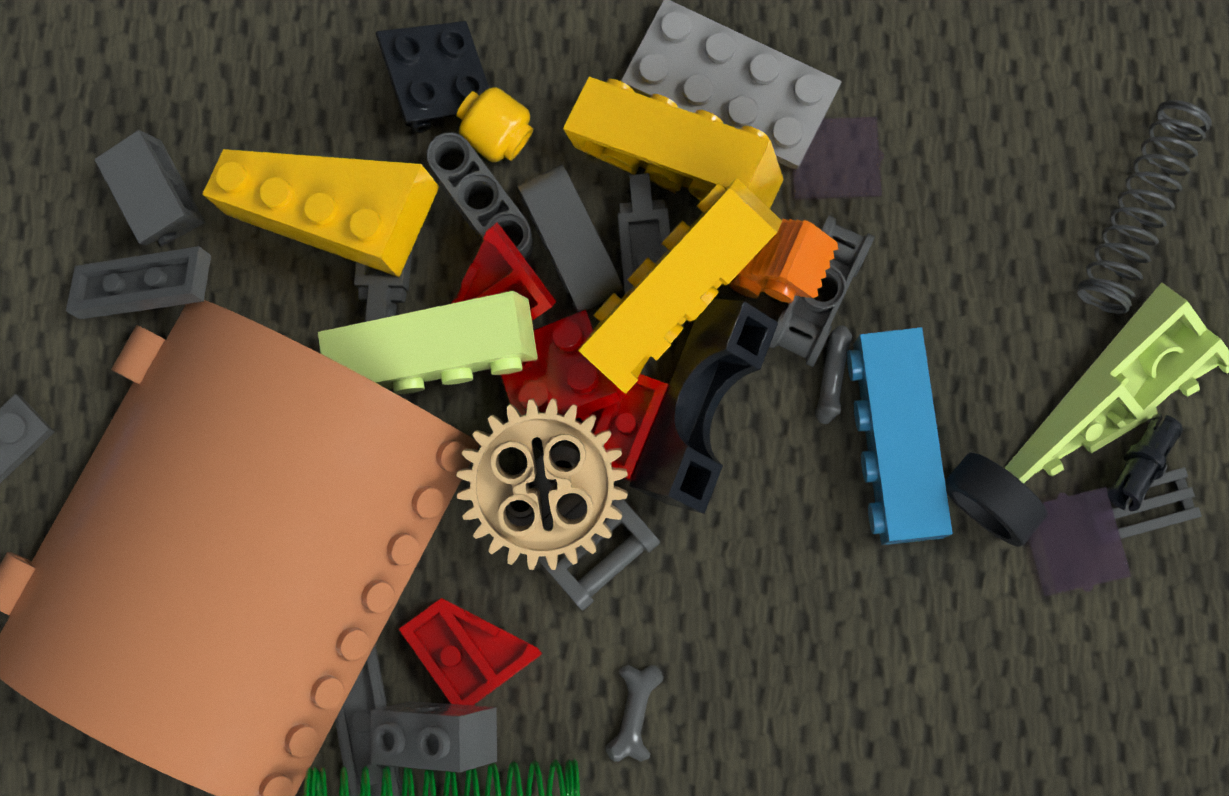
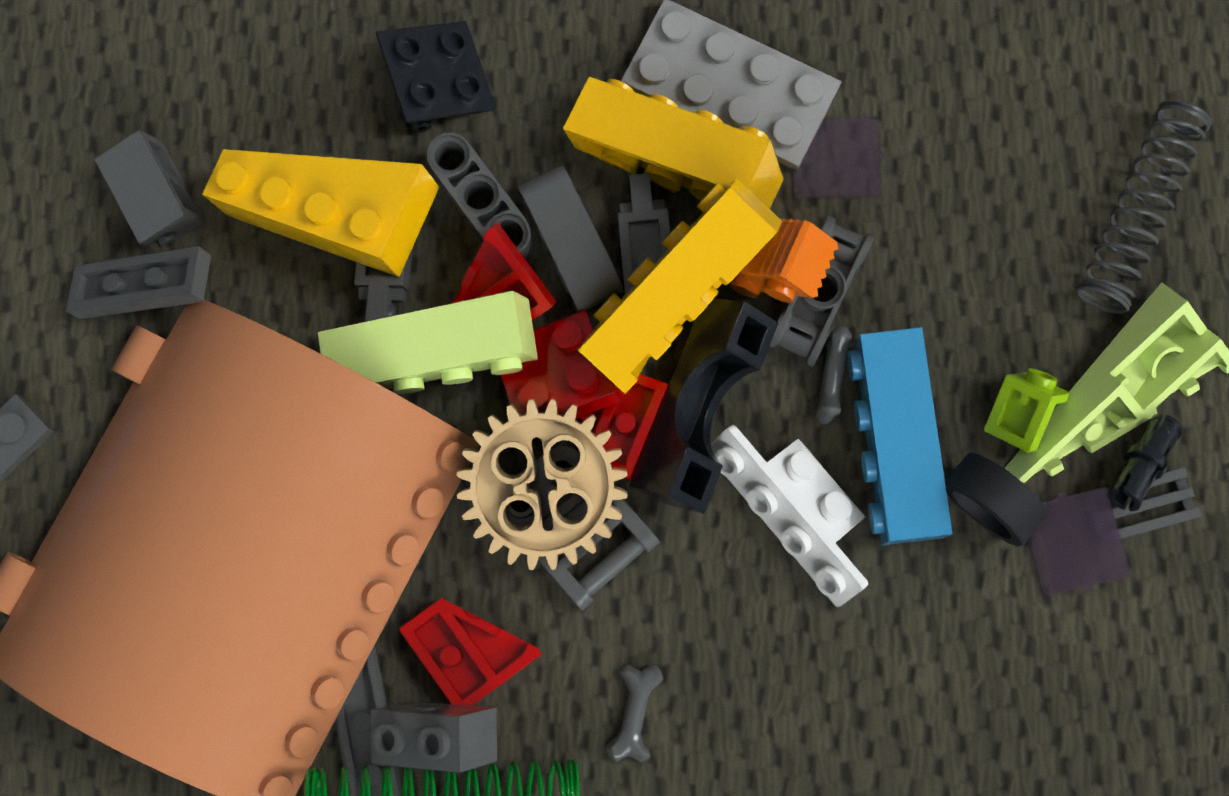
(494, 124): yellow head -> none
(799, 507): none -> white bracket
(1025, 408): none -> lime bracket

